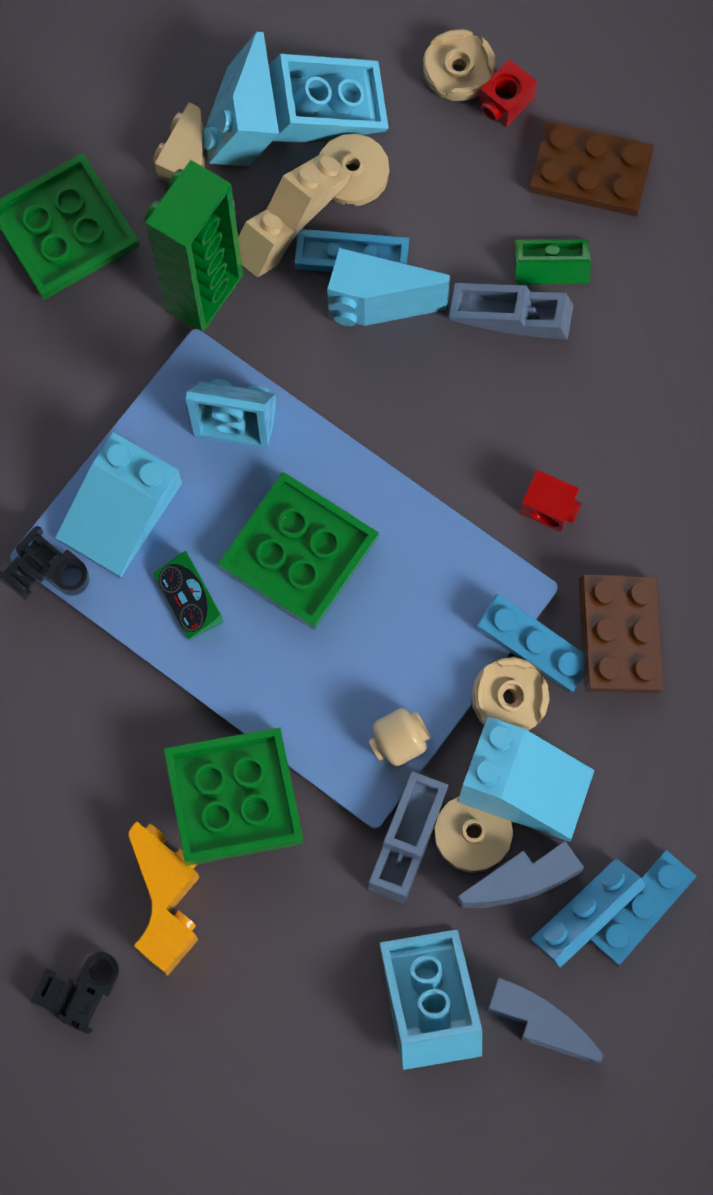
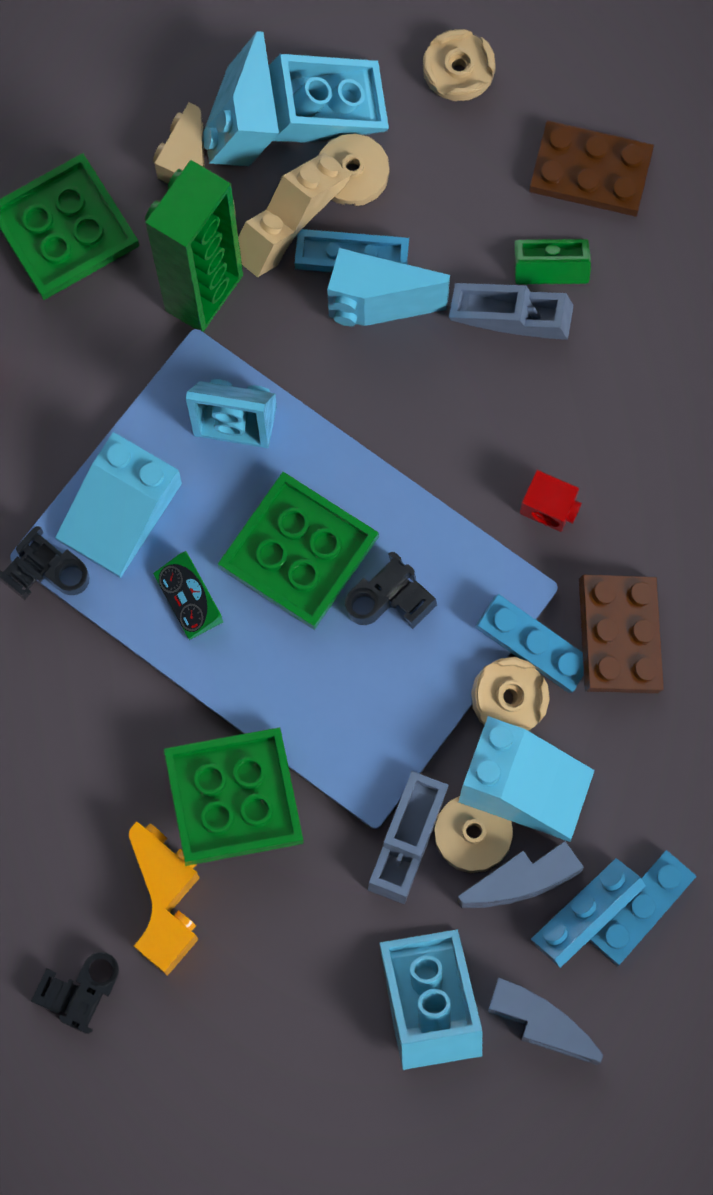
(394, 588): none -> black piece
(399, 737): tan head -> none
(508, 79): red brick -> none

